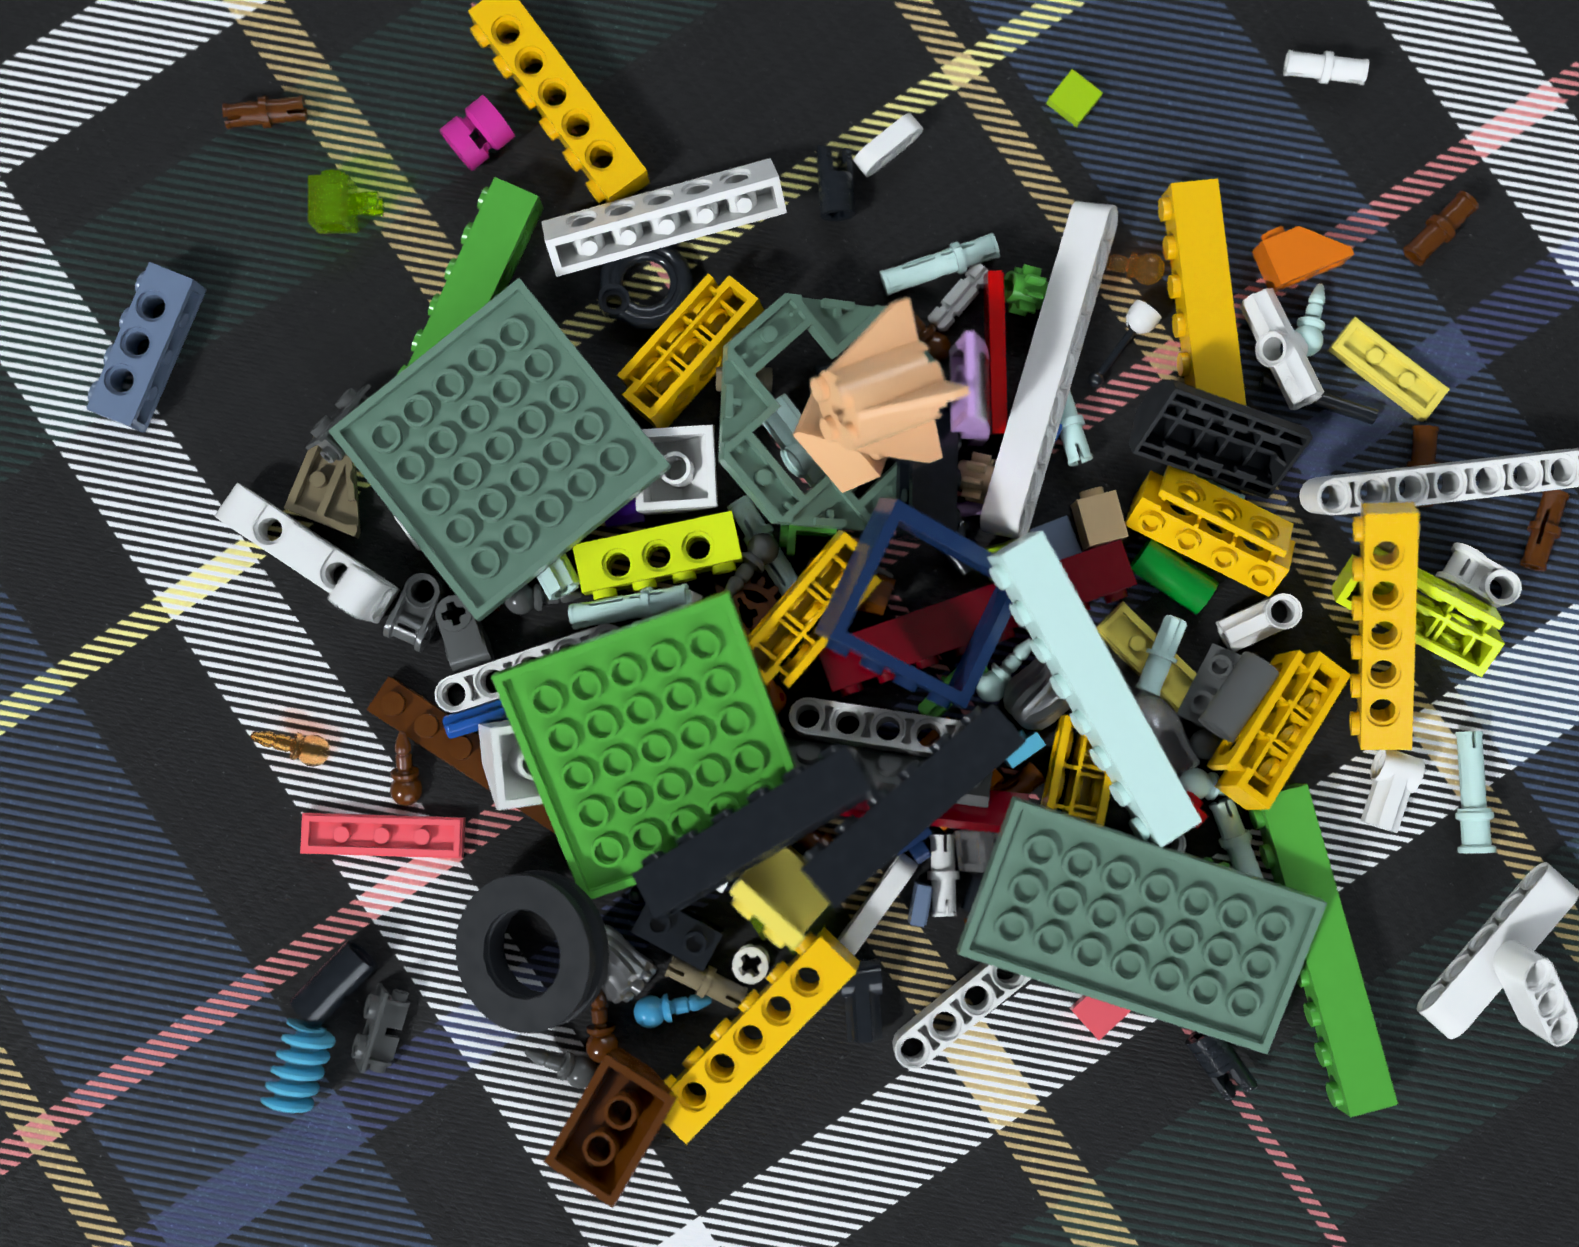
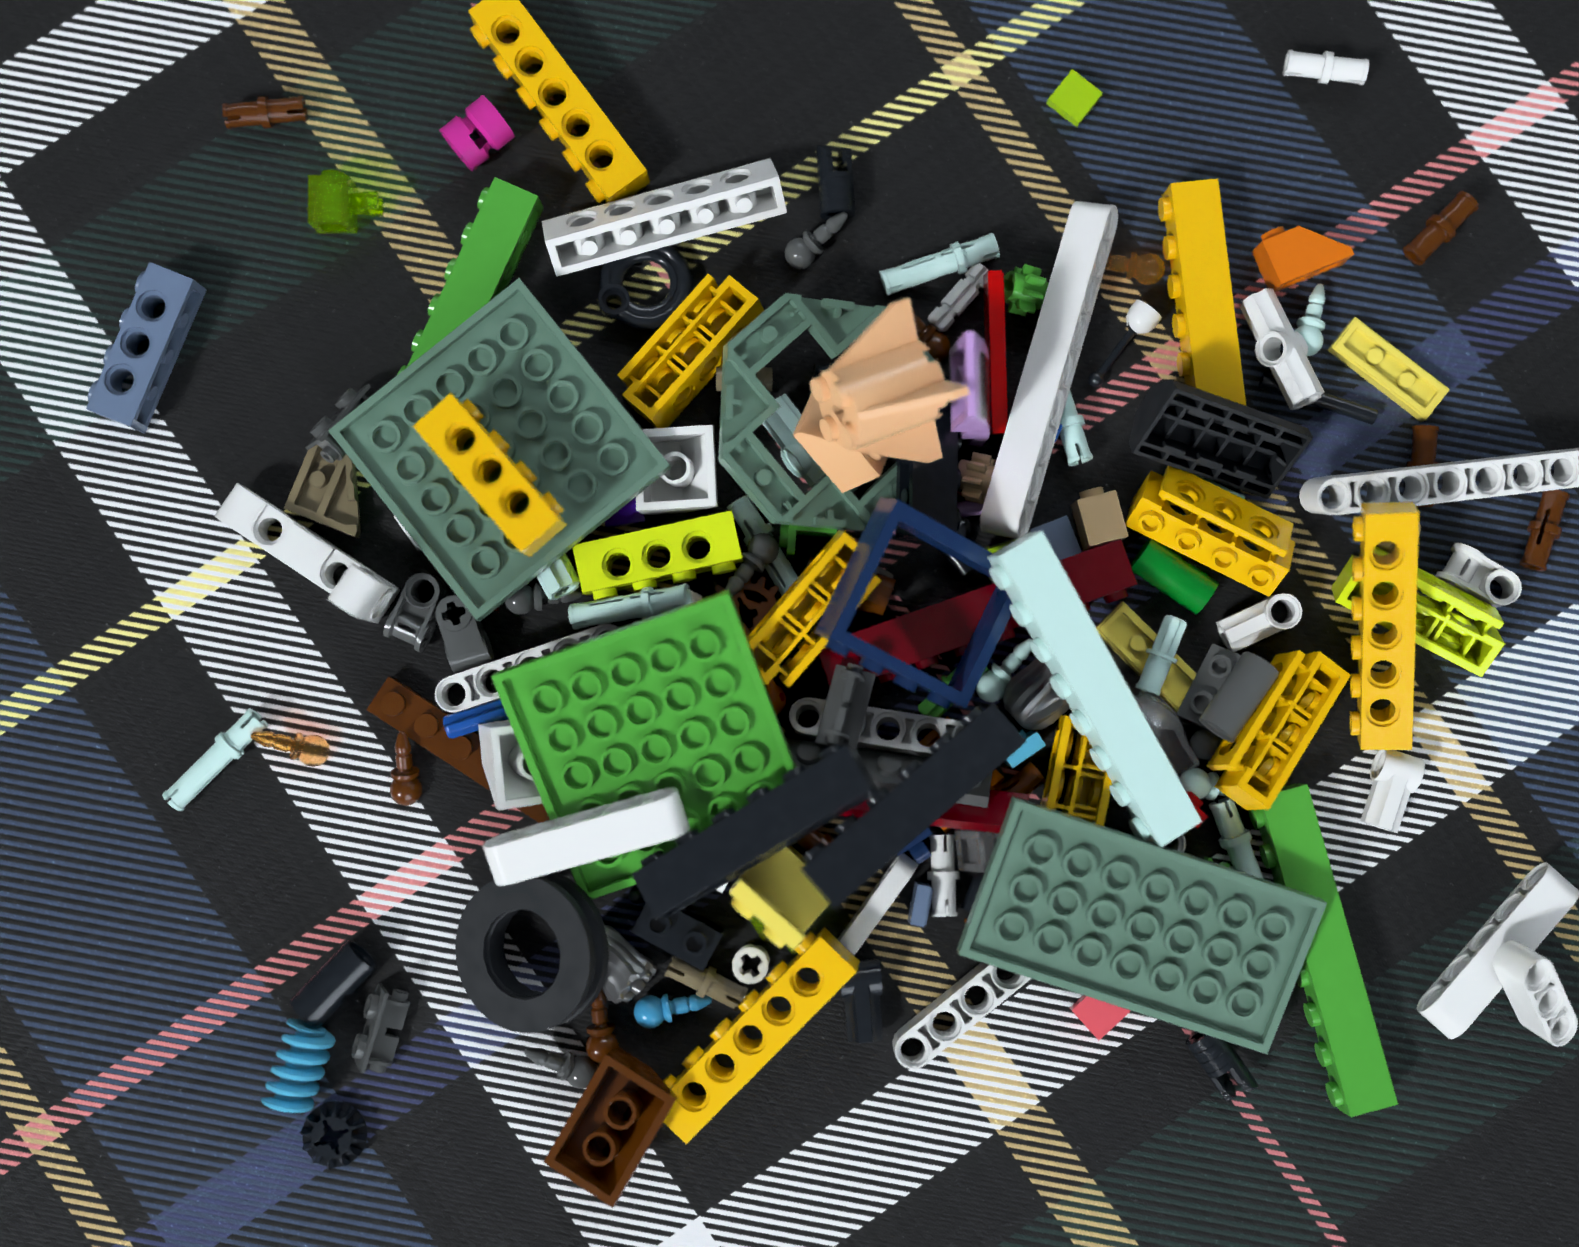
(227, 746): none -> light aqua pin
(339, 1116): none -> black gear
(382, 835): coral tile -> none
(447, 430): none -> yellow brick
(586, 836): none -> white beam
(802, 251): none -> dark grey bar
(845, 706): none -> dark grey hinge
(888, 144): white beam -> none
(1474, 814): light aqua pin -> none

